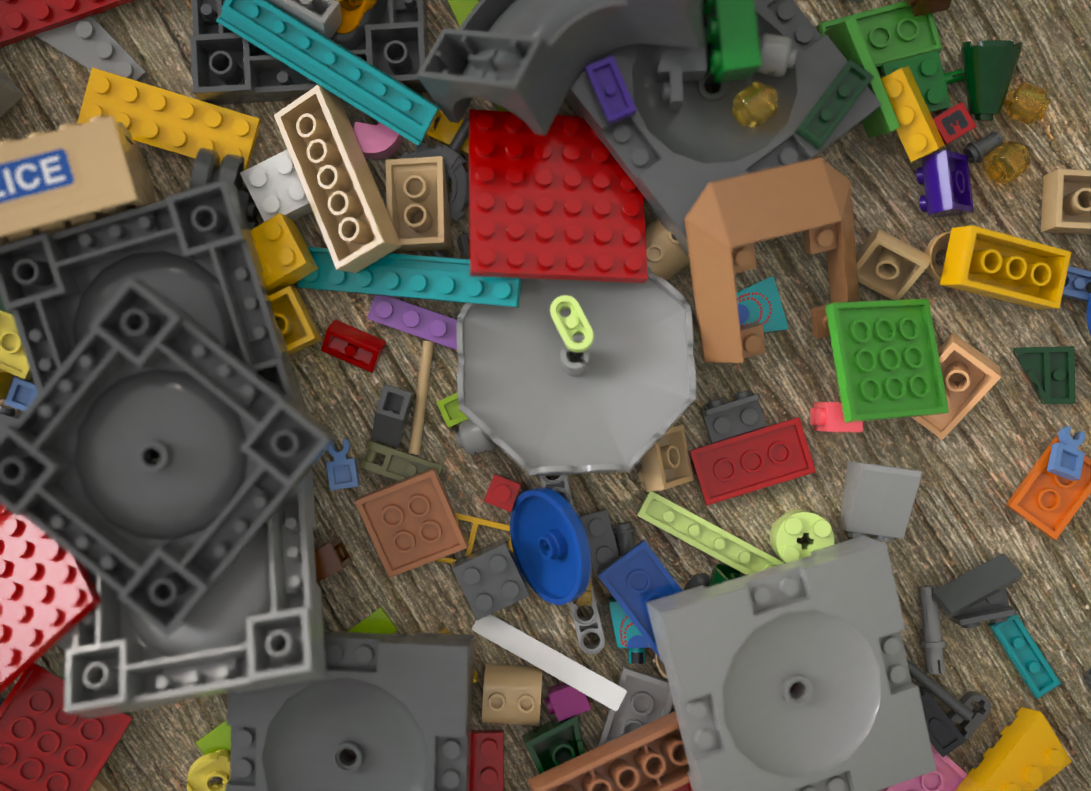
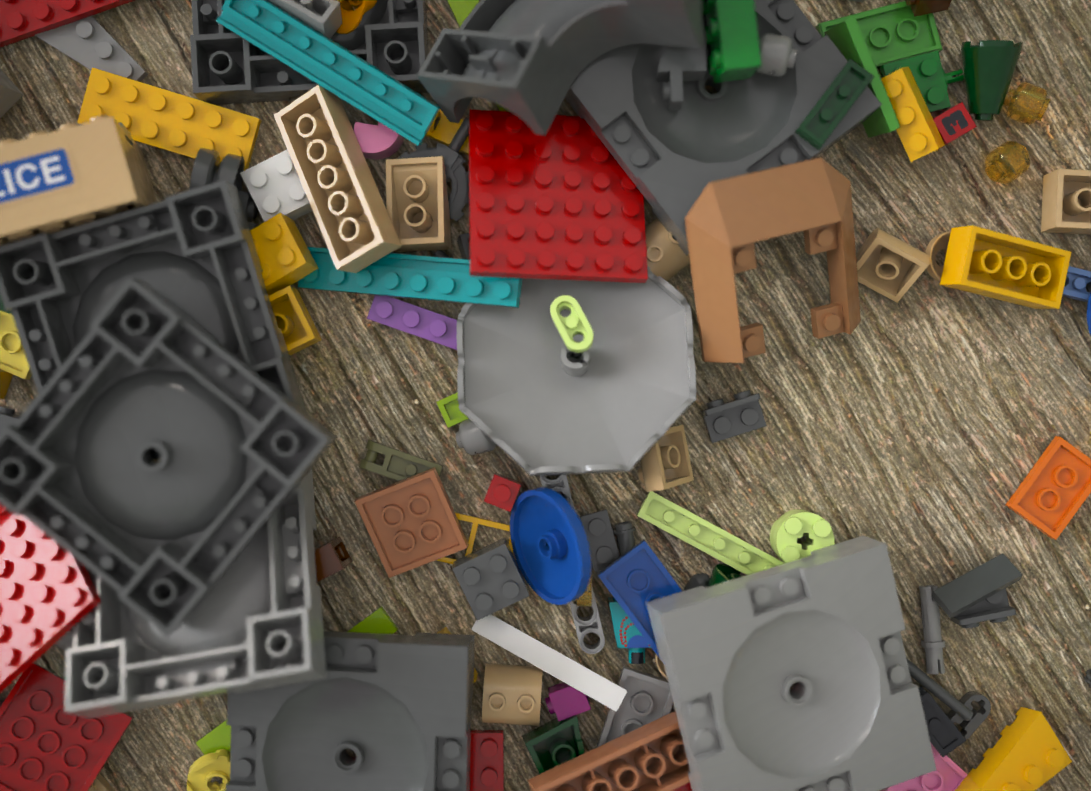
(21, 393): medium blue plate -> none
(342, 471): medium blue plate -> none
(353, 345): red slope -> none
(392, 415): dark grey slope -> none
(421, 397): tan bar -> none
(610, 90): dark purple plate -> none
(752, 461): red plate -> none
(755, 105): clear yellow head -> none
(762, 305): teal torso -> none
(830, 418): coral brick -> none
(878, 500): light grey slope -> none
(886, 359): bright green plate -> none
(945, 184): dark purple brick -> none
(966, 380): light nougat slope -> none
(981, 148): dark grey pin -> none
(1025, 656): teal tile -> none
(1050, 372): dark green wing -> none
(1065, 457): medium blue plate -> none

